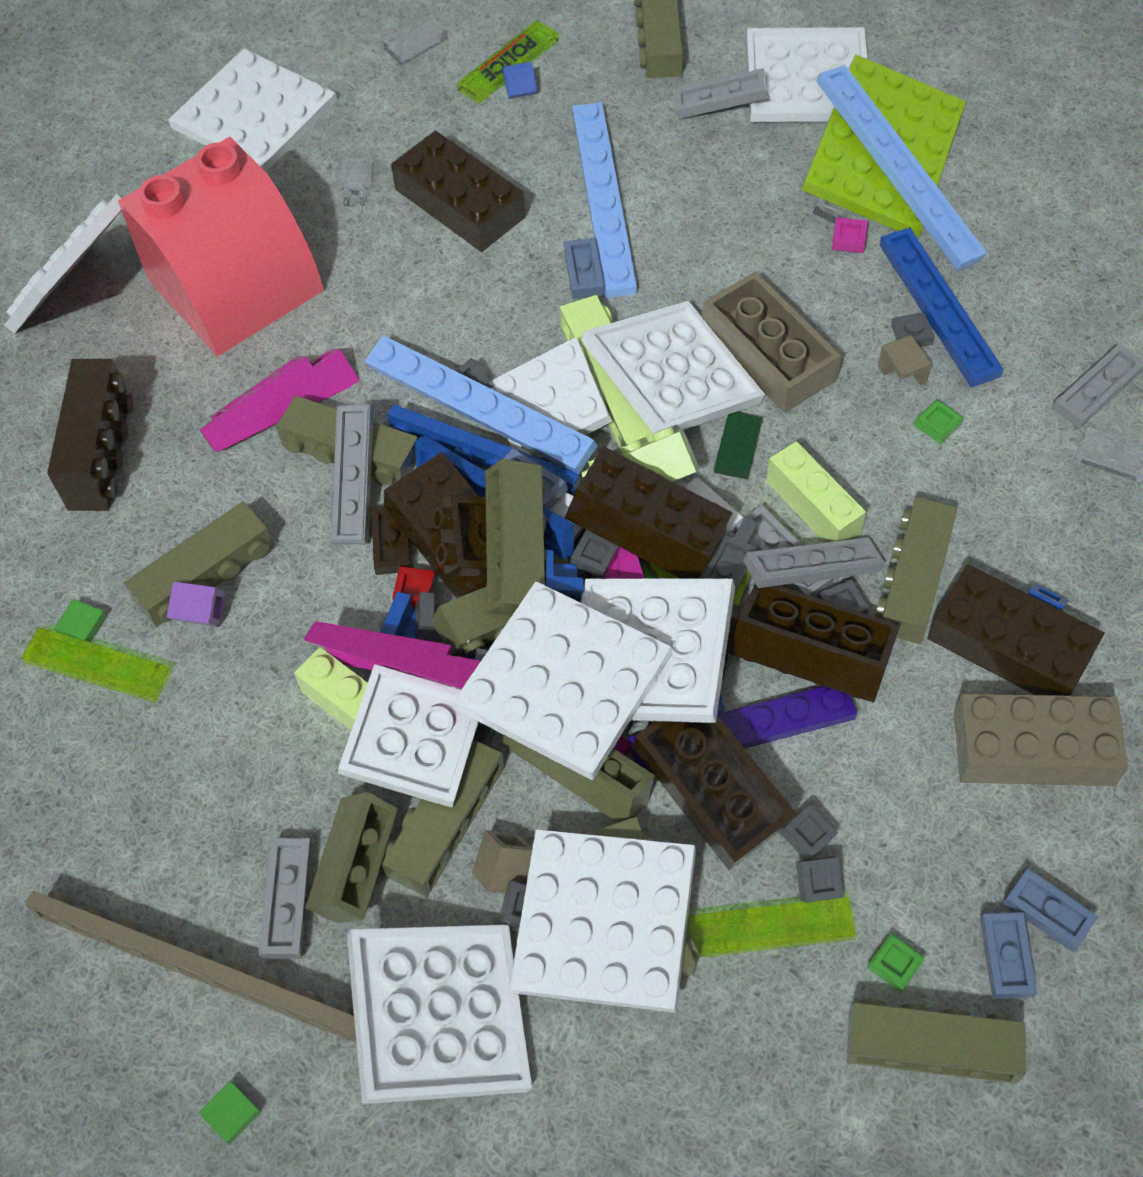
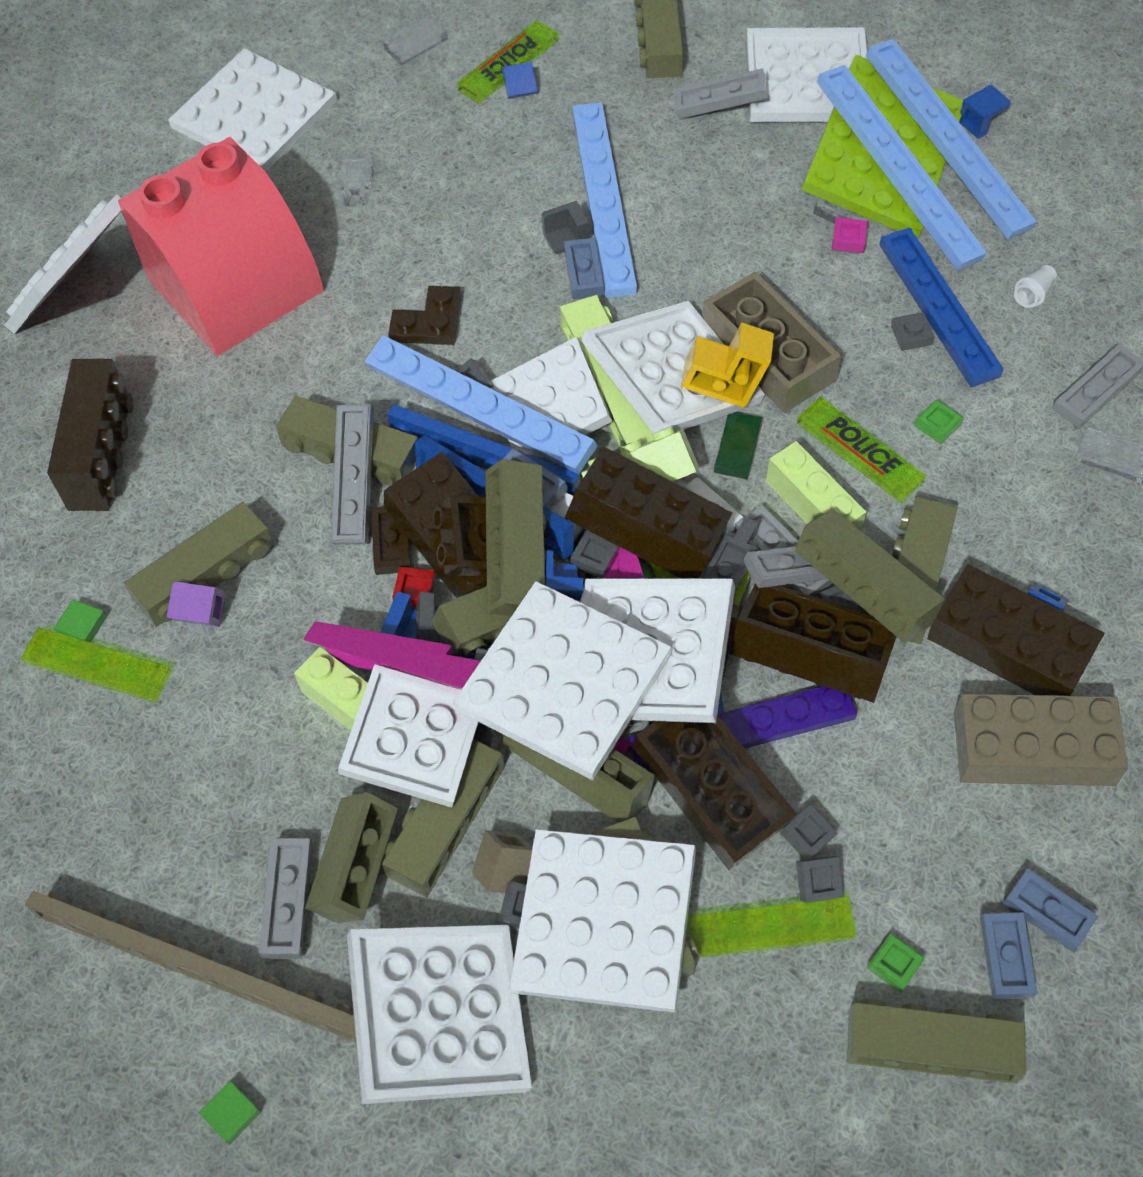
(269, 399): dark pink wedge -> none
(430, 326): none -> dark brown plate
(458, 190): dark brown brick -> none
(564, 224): none -> dark grey panel
(729, 371): none -> yellow brick
(861, 449): none -> clear neon green tile
(869, 575): none -> olive brick
(905, 359): dark tan panel -> none
(951, 139): none -> light blue plate
(980, 108): none -> blue panel
(1033, 288): none -> white cone

